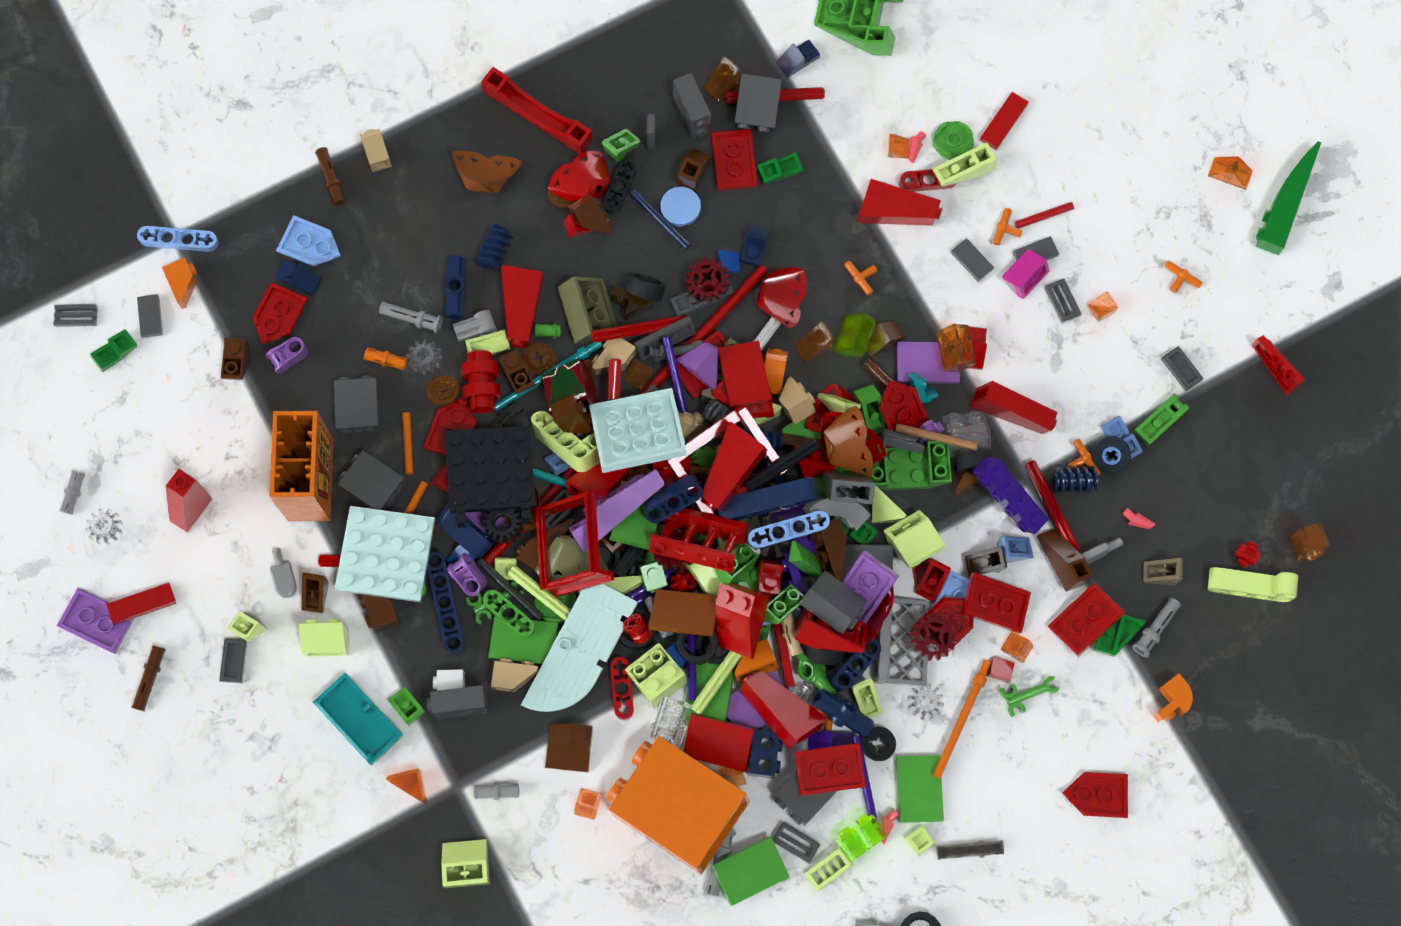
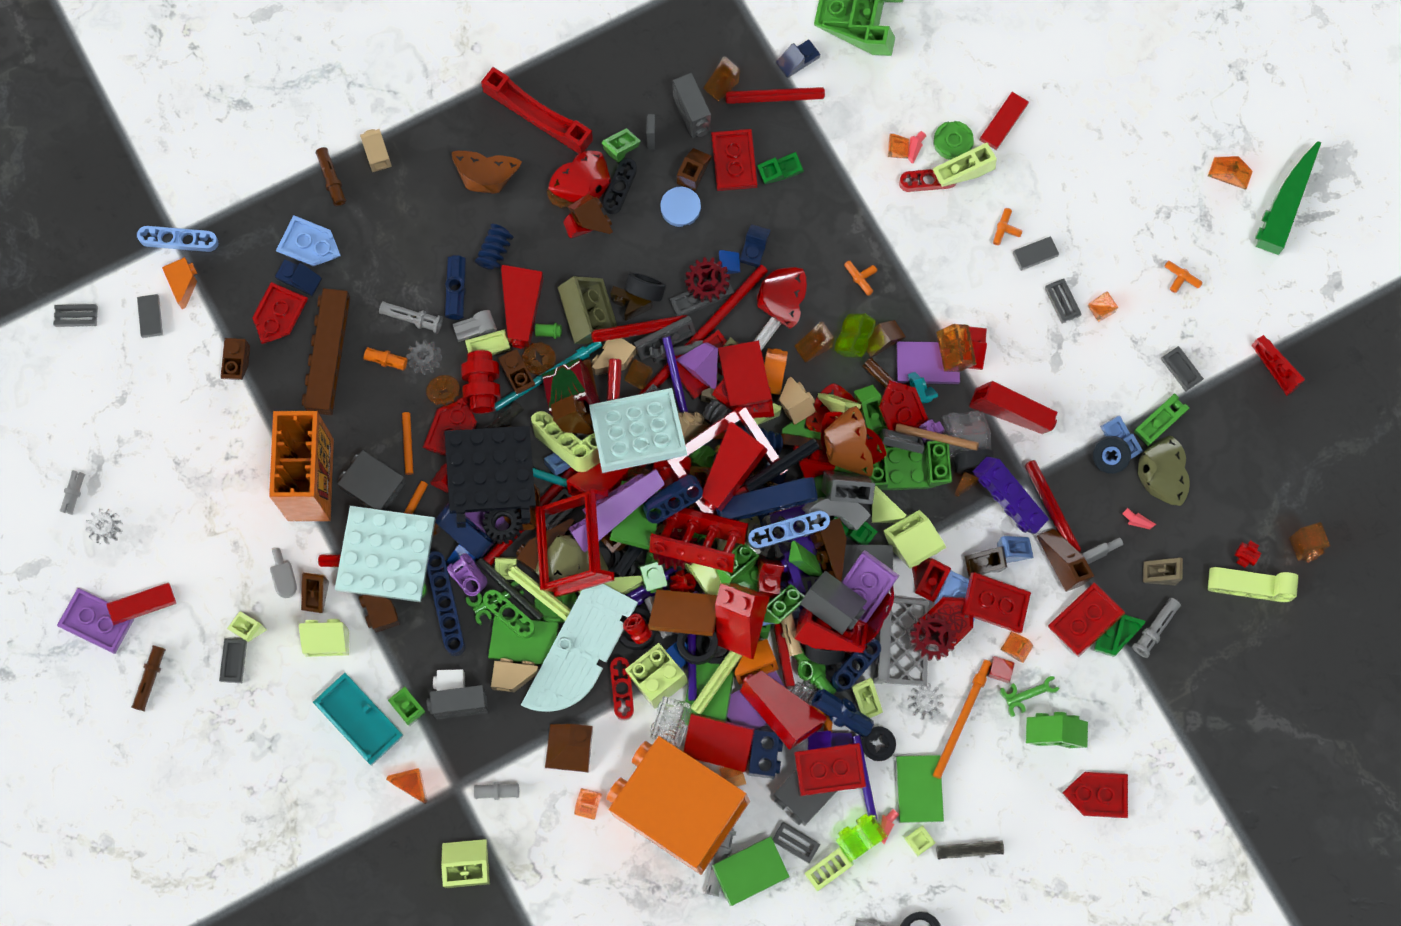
(114, 351): green slope -> none
(185, 500): slope -> none
(286, 354): medium lavender piece -> none
(327, 351): none -> reddish brown brick
(357, 405): dark grey brick -> none
(660, 219): dark blue bar -> none
(757, 102): dark grey brick -> none
(897, 206): red slope -> none
(972, 260): dark grey tile -> none
(1026, 272): dark pink panel -> none
(1044, 215): red bar -> none
(1057, 730): none -> bright green brick
(1075, 478): dark blue piece -> none
(1086, 457): orange piece -> none
(1165, 471): none -> olive piece
(1178, 695): orange brick -> none

